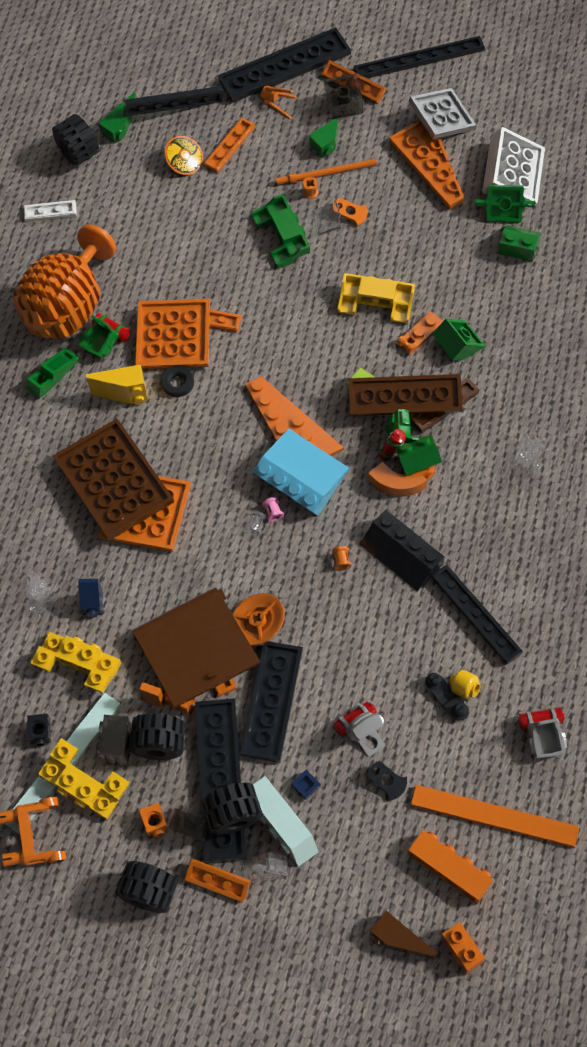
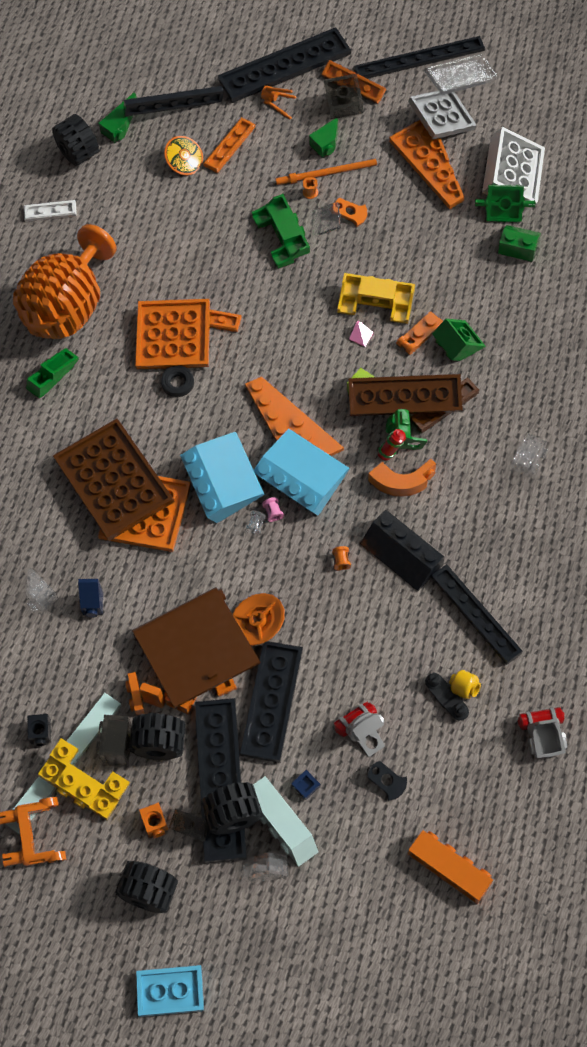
(78, 656): yellow bracket -> none
(103, 335): green piece -> none
(119, 384): yellow slope -> none
(133, 687): none -> orange plate
(170, 991): none -> medium azure plate
(217, 880): orange plate -> none
(222, 476): none -> medium azure slope
(361, 334): none -> bright pink slope
(397, 937): reddish brown slope -> none
(419, 455): green slope -> none
(461, 74): none -> clear tile
(462, 948): orange brick -> none
(495, 816): orange tile -> none

